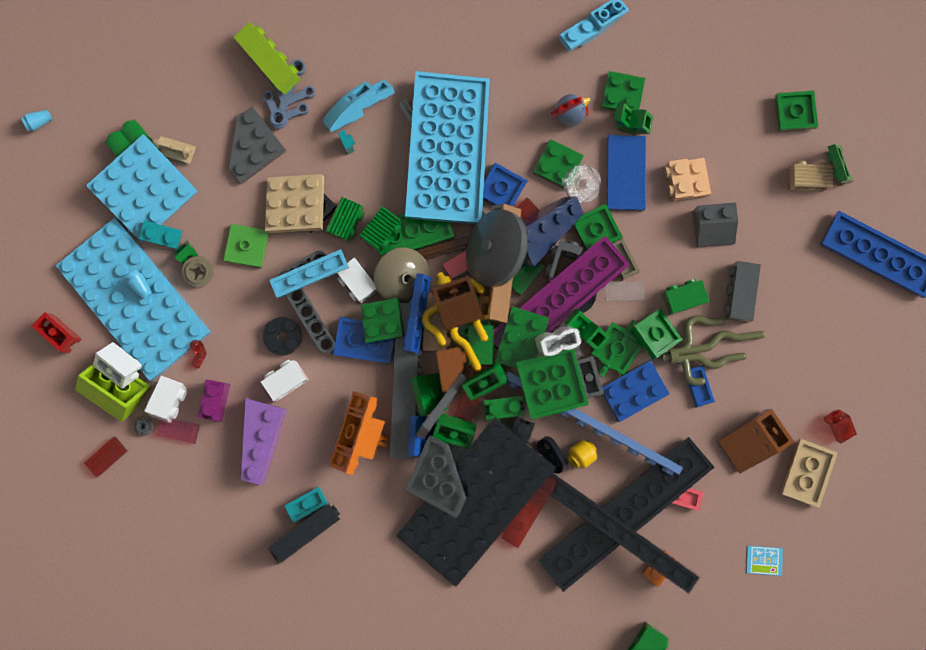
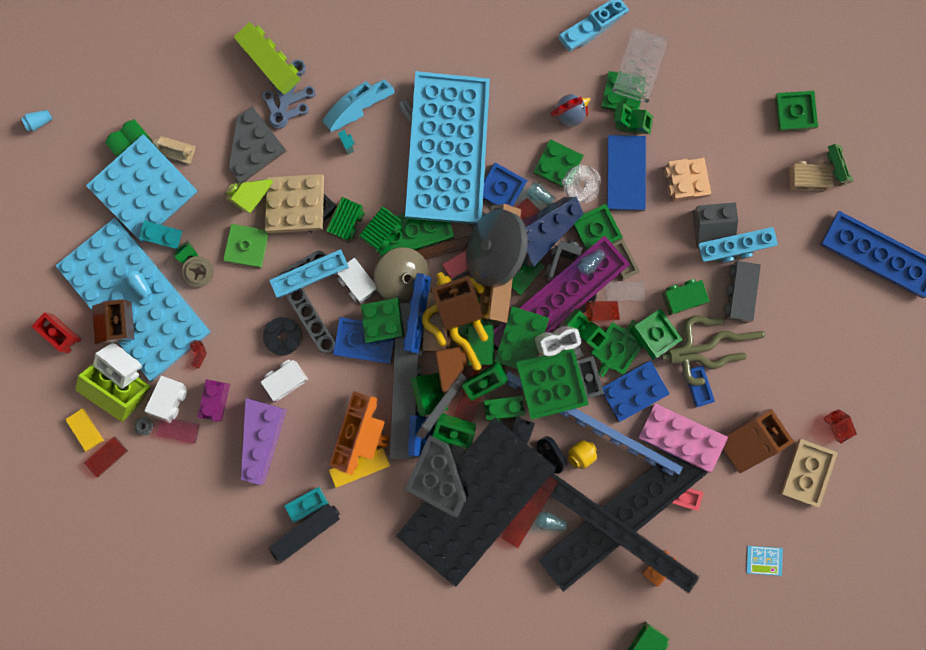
(84, 430): none -> yellow tile
(113, 321): none -> reddish brown slope
(247, 194): none -> lime slope
(364, 468): none -> yellow tile
(540, 194): none -> clear light blue cone
(548, 521): none -> clear light blue cone
(589, 263): none -> clear light blue cone
(602, 311): none -> clear red tile
(640, 65): none -> clear plate
(683, 438): none -> bright pink plate
(738, 245): none -> medium azure bracket

